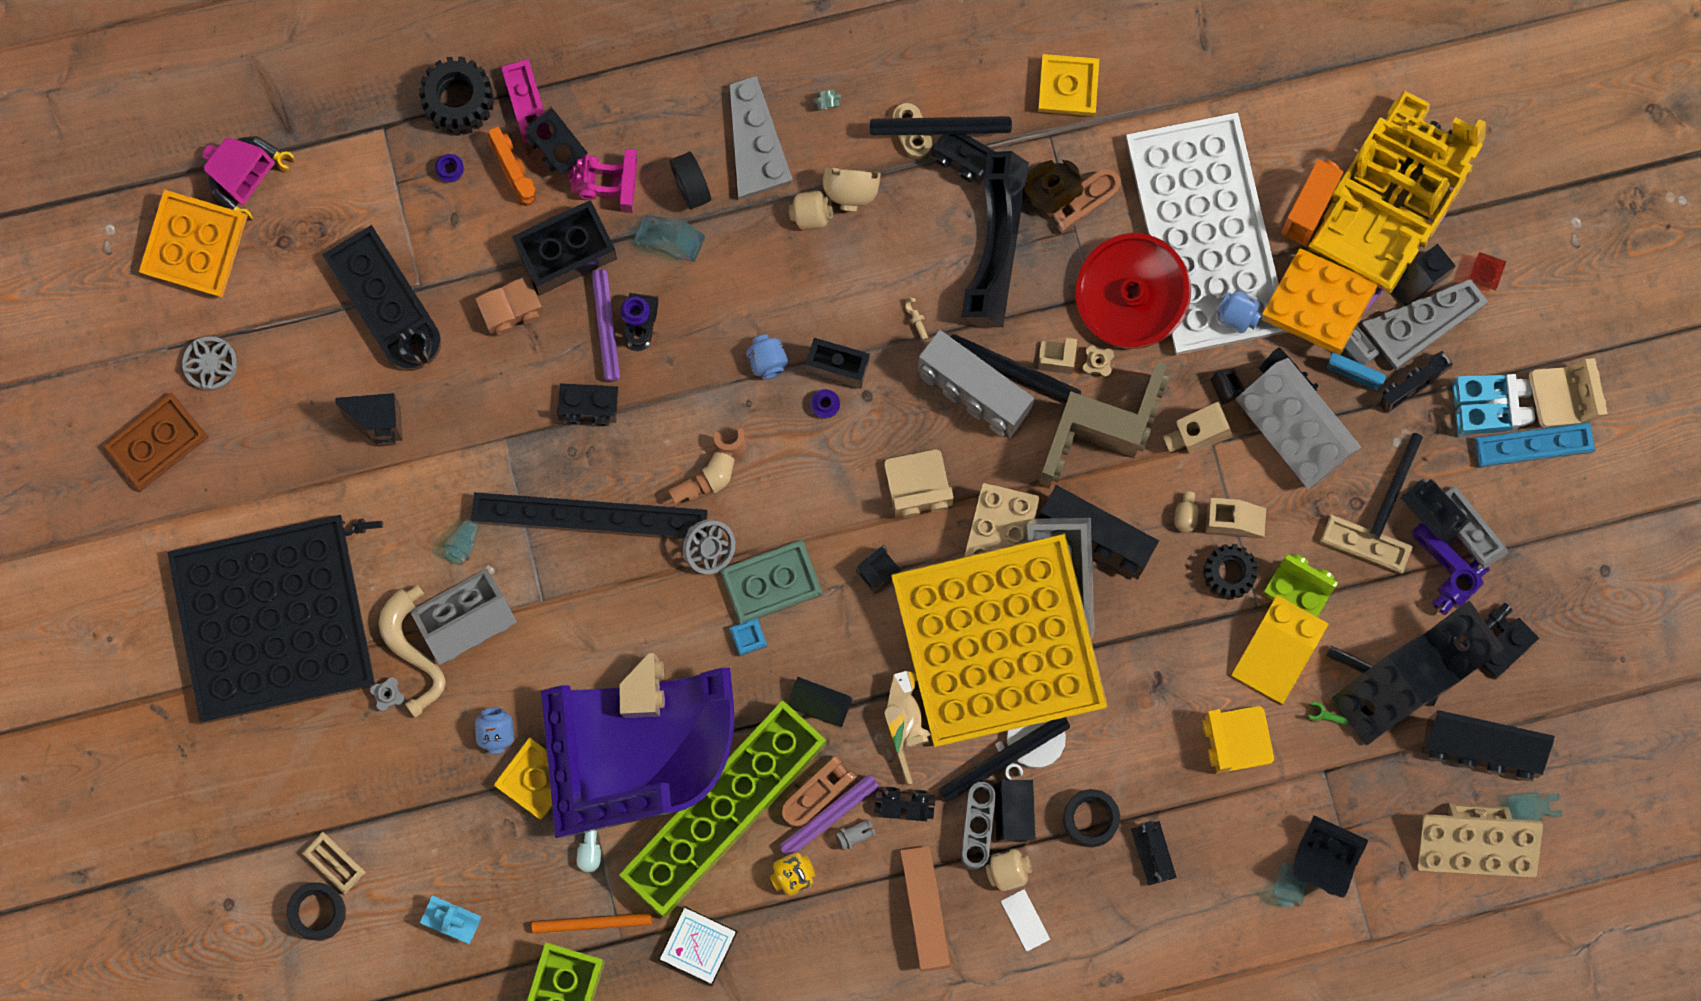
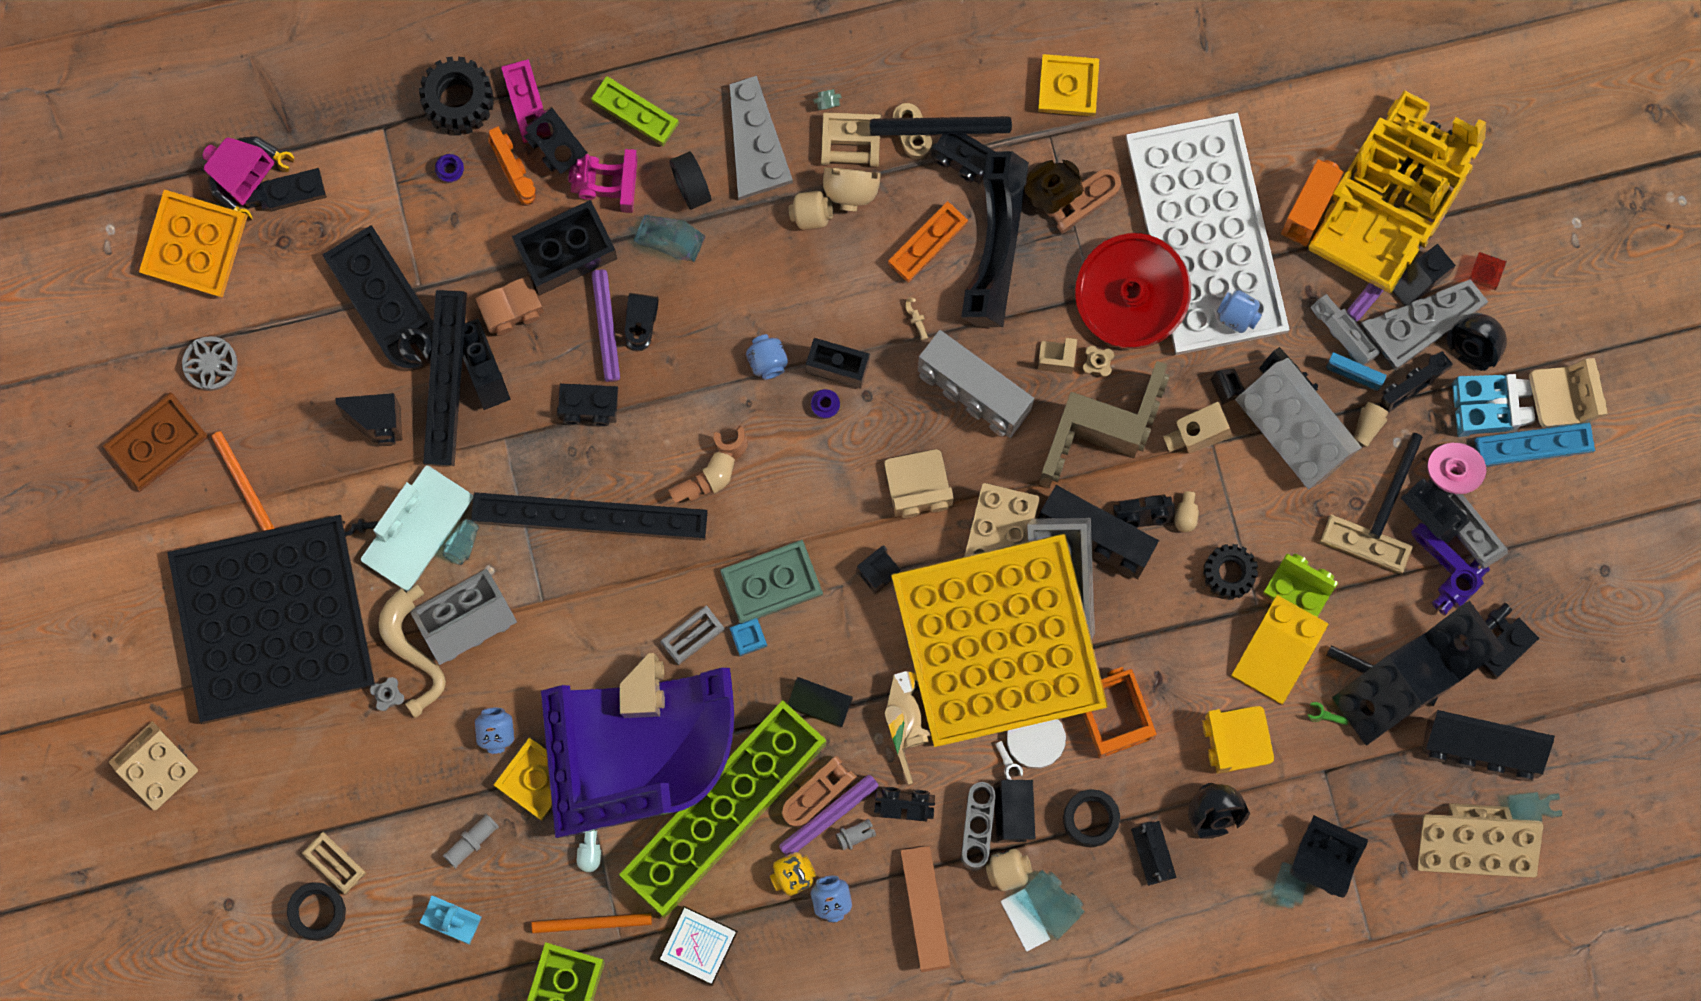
(153, 766): none -> tan bracket
(242, 481): none -> orange bar
(288, 191): none -> black hinge
(416, 527): none -> light aqua bracket
(445, 378): none -> black plate
(470, 841): none -> light grey pin
(483, 366): none -> black slope
(635, 111): none -> lime plate
(635, 303): dark purple plate -> none
(700, 643): none -> light grey tile
(708, 546): light grey wheel -> none
(831, 898): none -> medium blue head
(849, 129): none -> tan plate
(928, 241): none -> orange plate
(1003, 758): black axle -> none
(1019, 371): black axle -> none
(1050, 904): none -> clear light blue bracket
(1133, 738): none -> orange window
(1158, 511): none -> black hinge
(1216, 809): none -> black cylinder
(1235, 518): tan slope -> none
(1319, 301): light orange plate -> none
(1369, 423): none -> tan cone
(1459, 459): none -> bright pink dish
(1478, 341): none -> black cylinder

